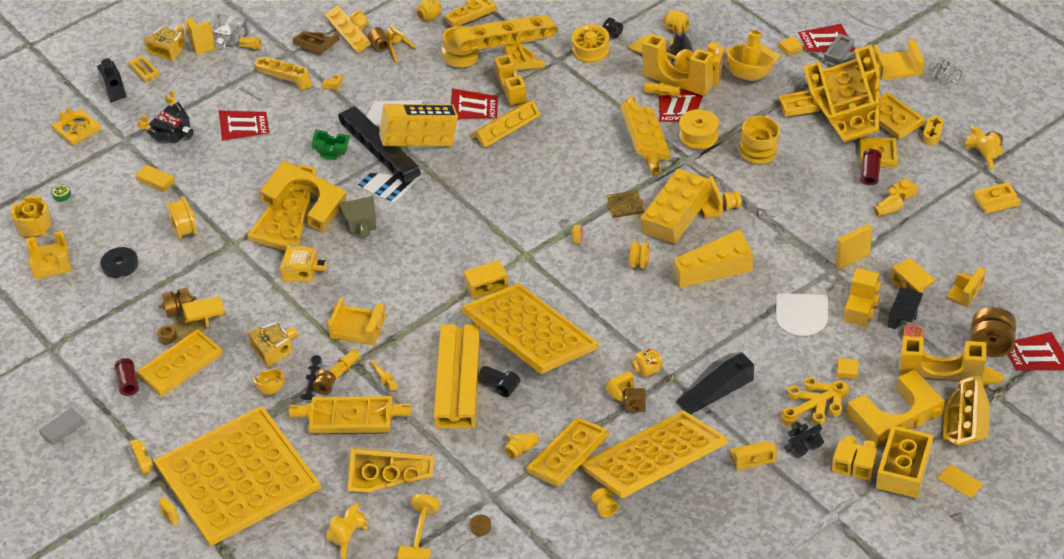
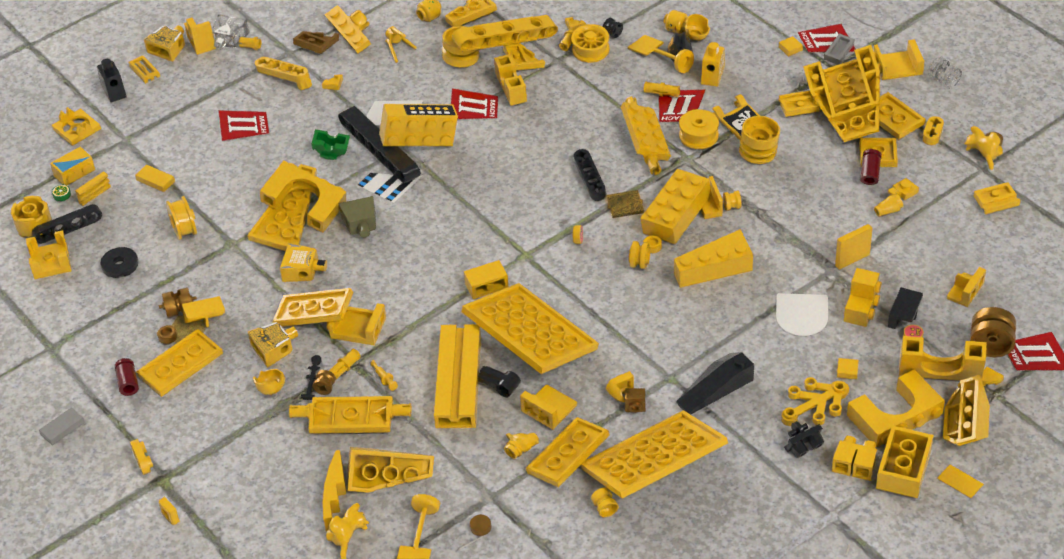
(66, 221): none -> black beam
(72, 166): none -> yellow brick
(93, 188): none -> yellow tile
(170, 124): torso -> none
(236, 475): yellow plate -> none
(313, 307): none -> yellow tile
(333, 487): none -> yellow slope
(379, 39): pearl gold brick -> none
(506, 123): yellow fence -> none
(547, 406): none -> yellow bracket
(567, 41): none -> yellow pin
(573, 24): none -> yellow tile
(590, 174): none -> black beam
(647, 362): yellow head -> none
(655, 243): none -> yellow tile
(658, 67): yellow arch -> none
(696, 27): none -> yellow hair
(735, 118): none -> flag
(751, 60): yellow piece -> none
(753, 455): yellow panel -> none
(911, 276): yellow panel -> none

